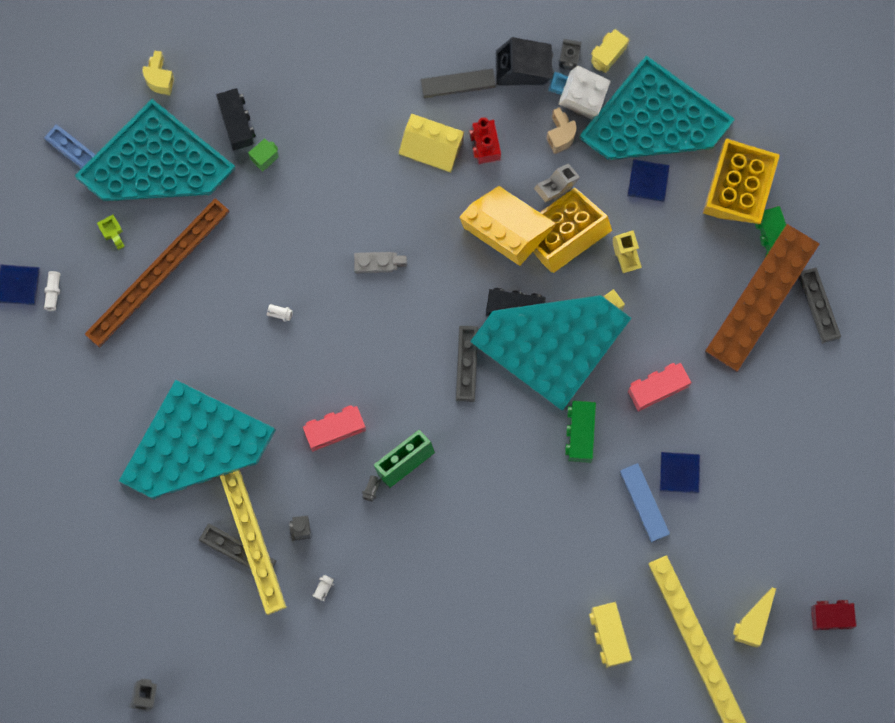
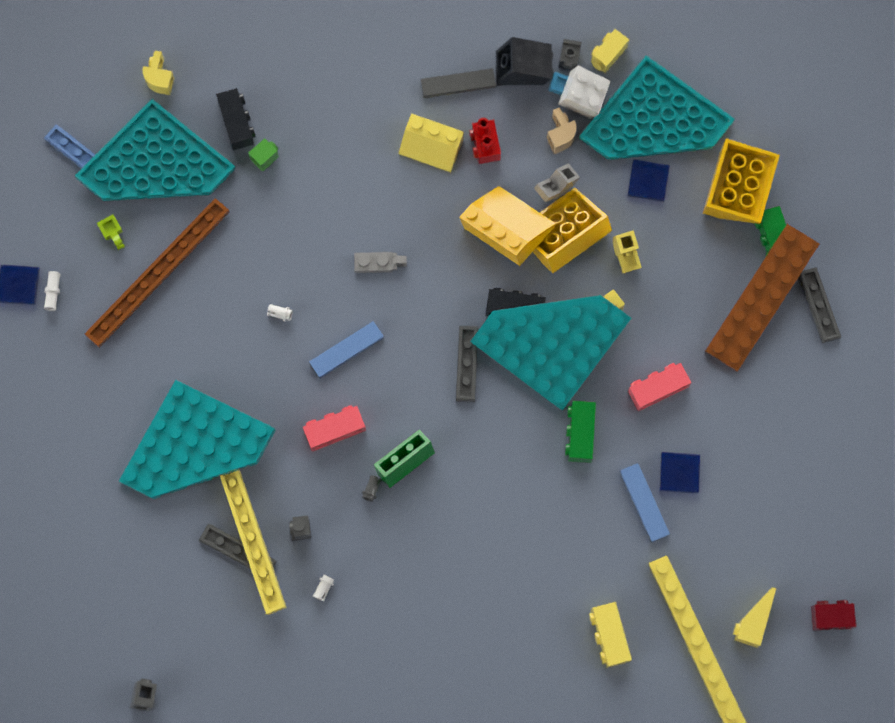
(346, 349): none -> medium blue tile

